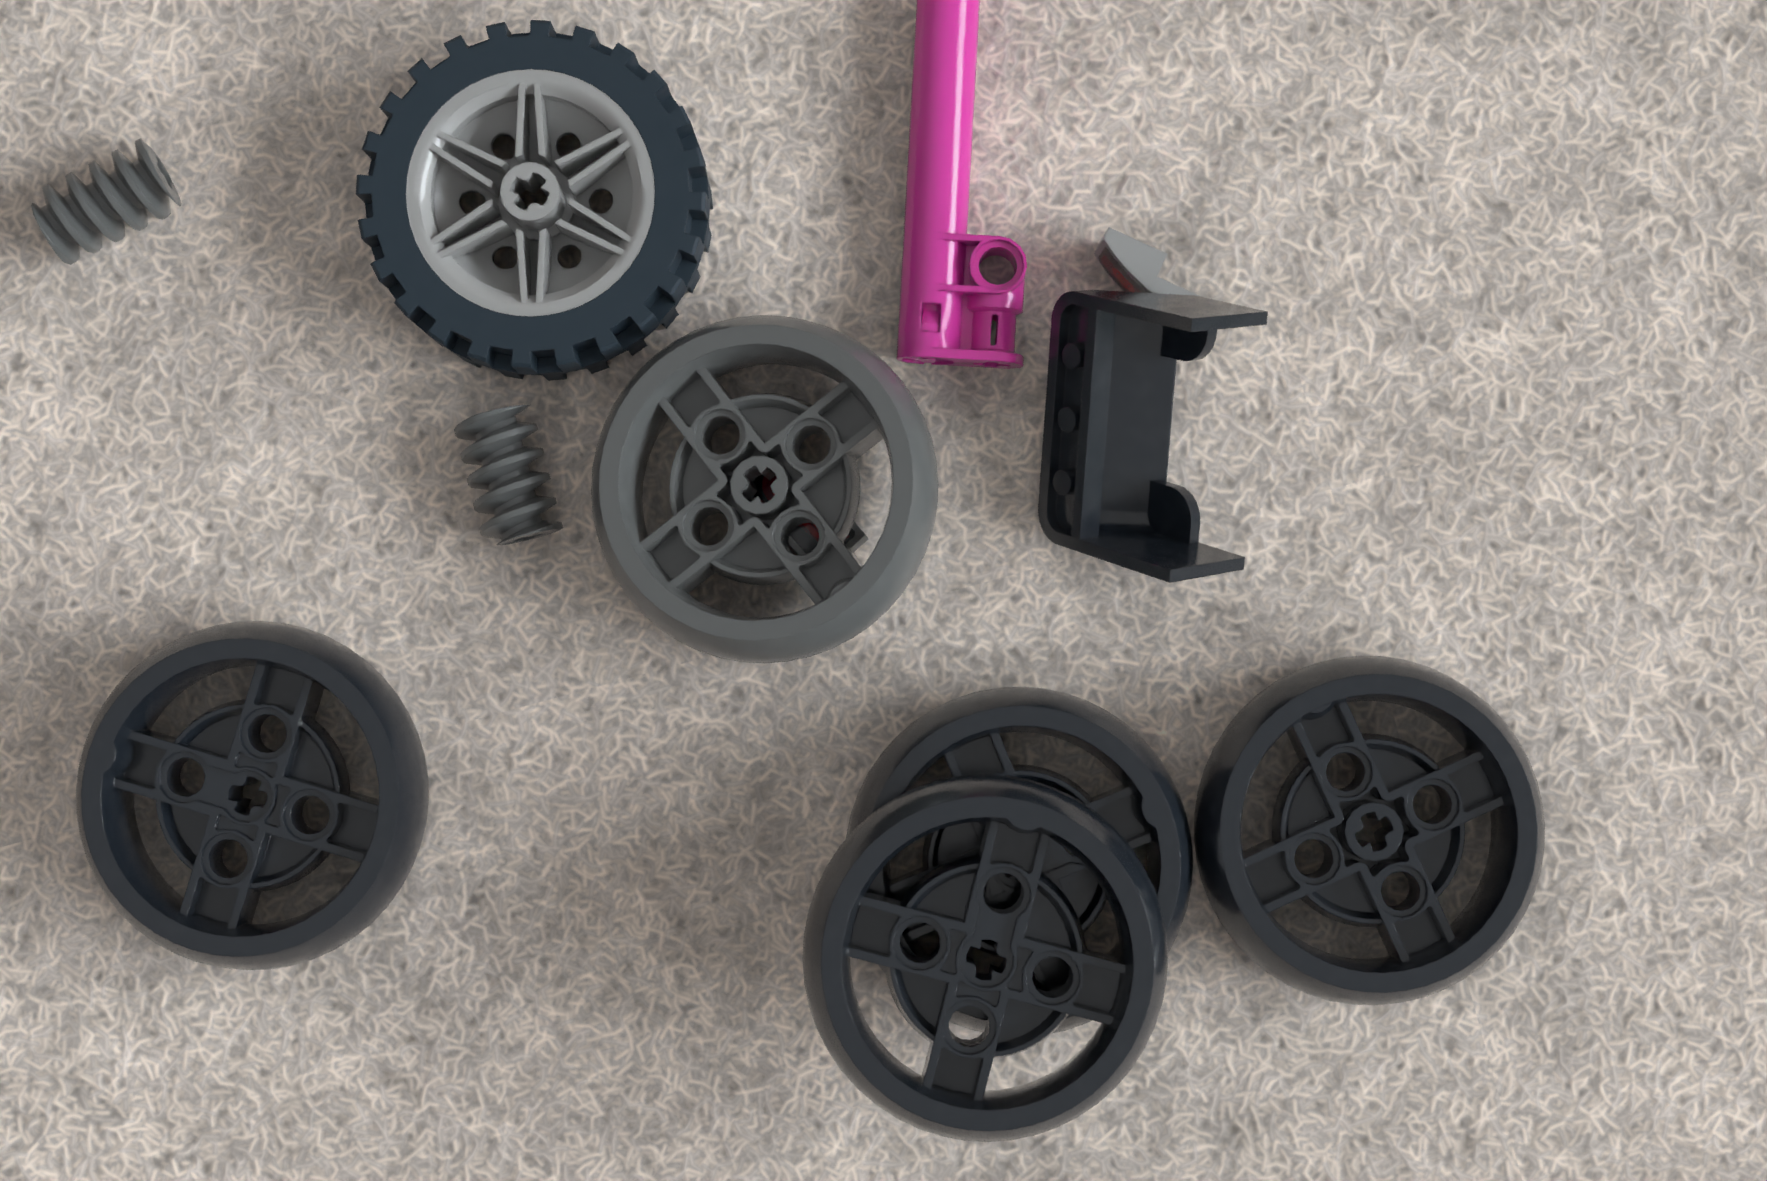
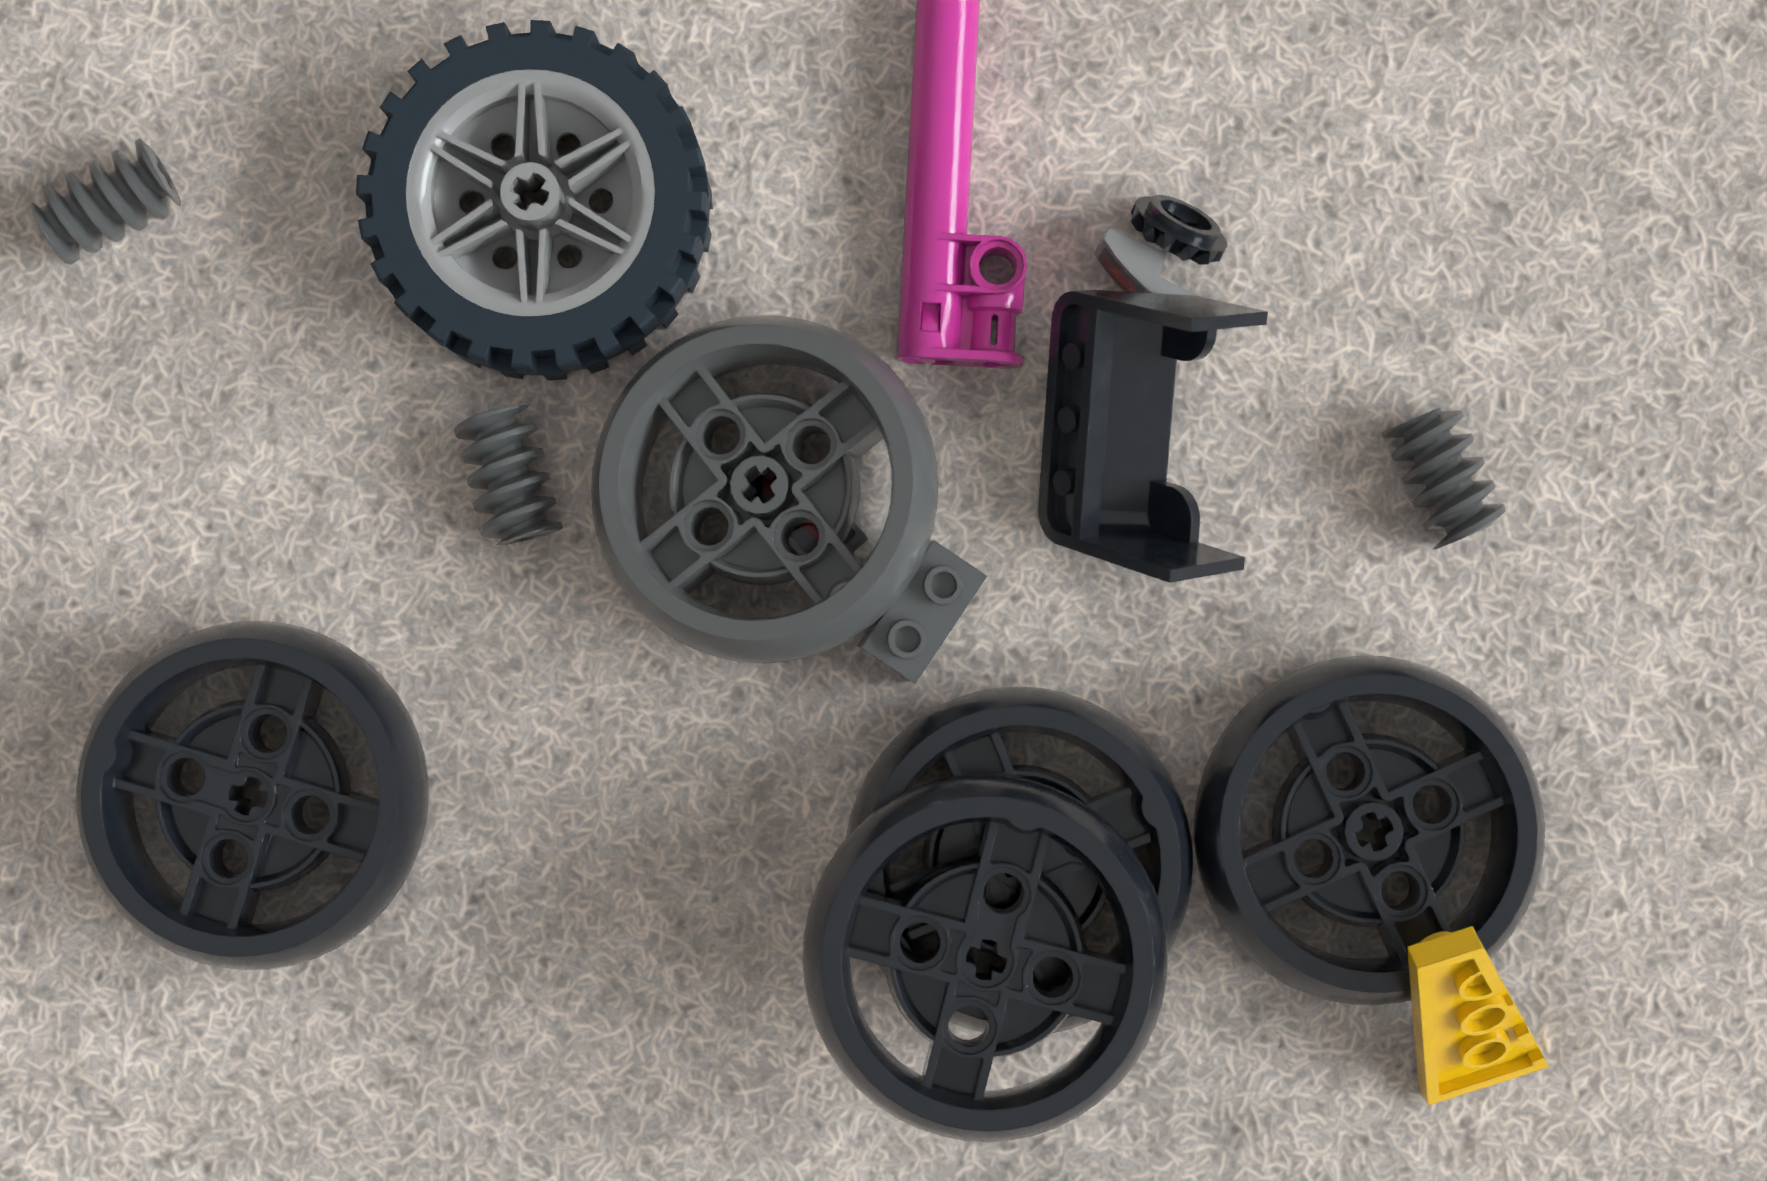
(924, 613): none -> dark grey brick
(1179, 228): none -> black gear
(1445, 475): none -> dark grey piece
(1465, 1019): none -> yellow wing

